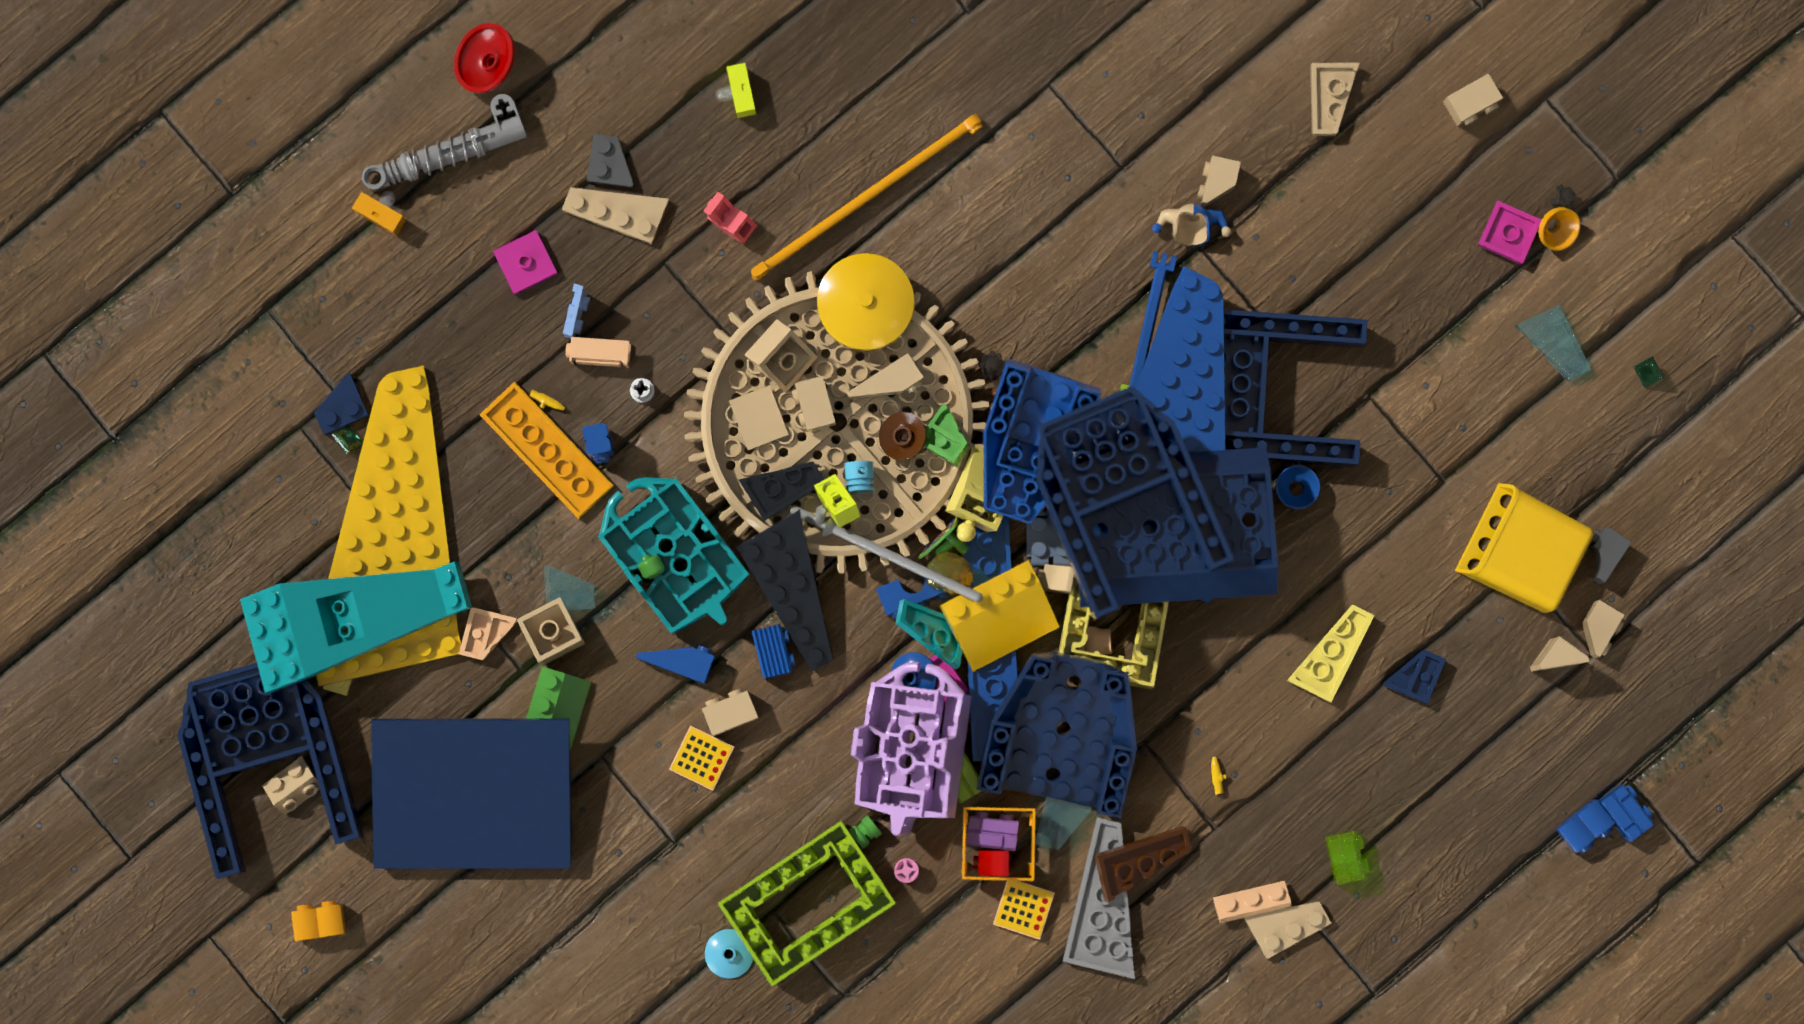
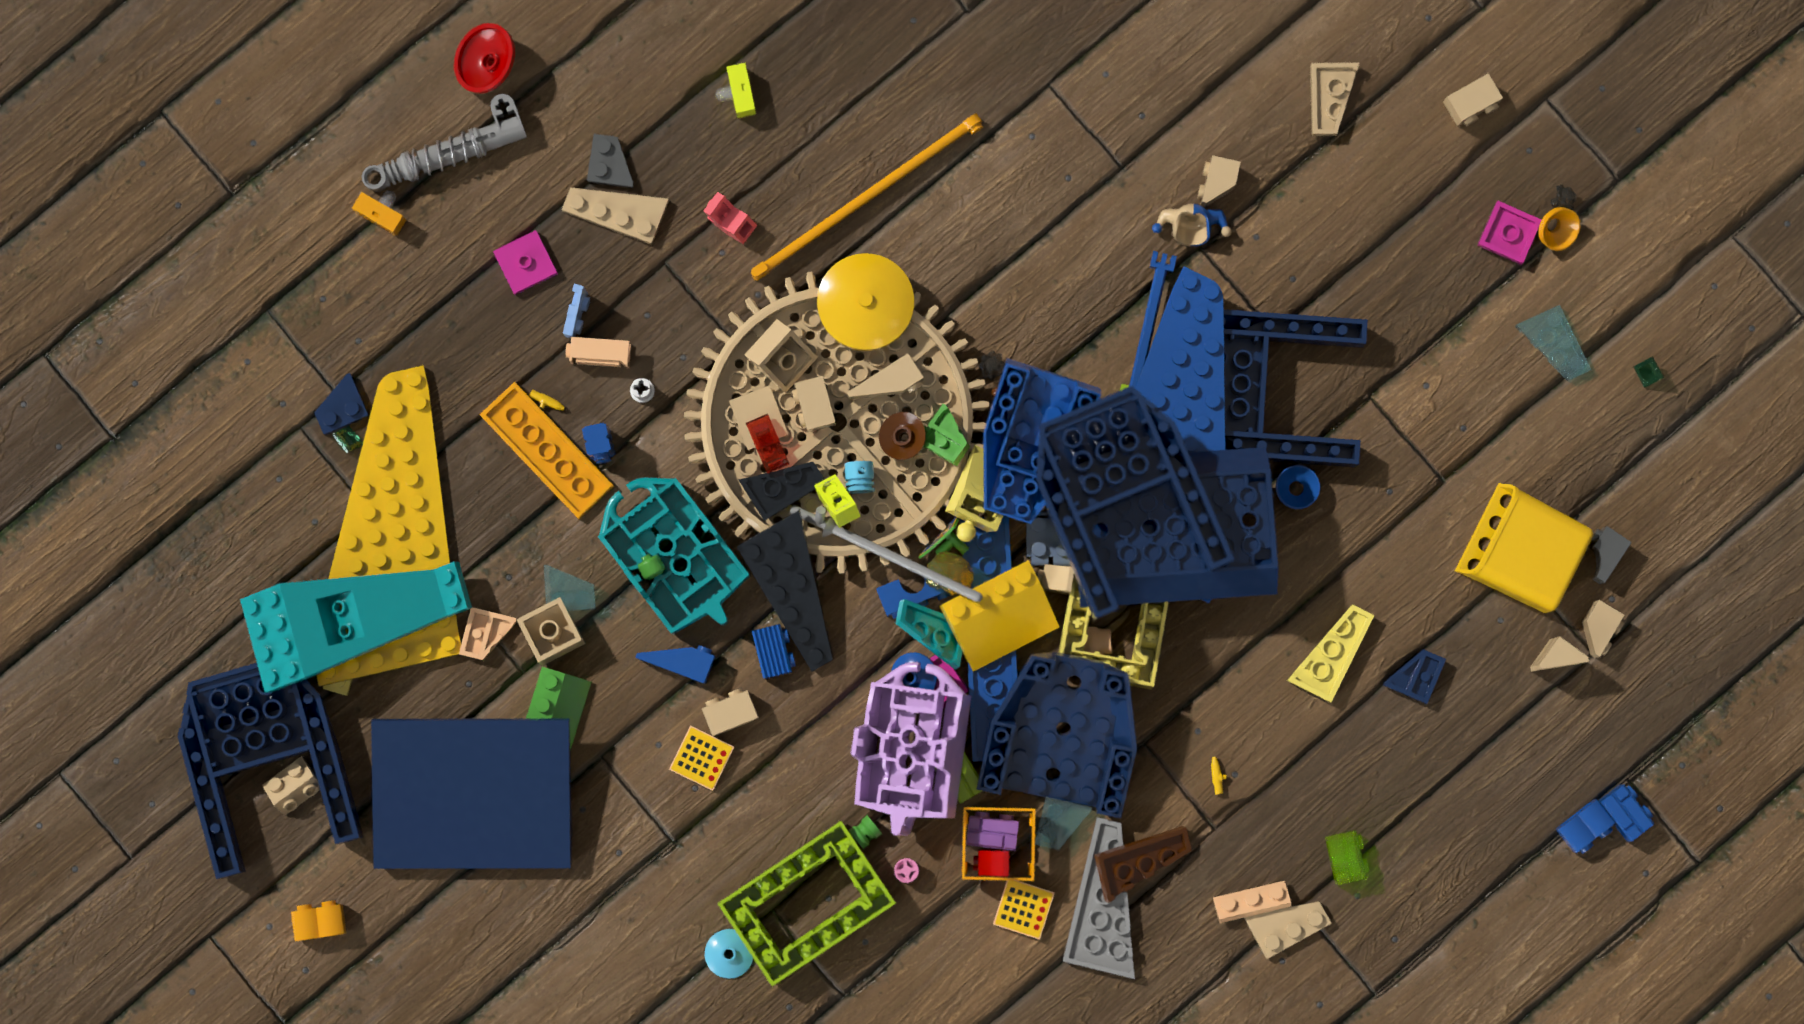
(767, 443): none -> clear red slope

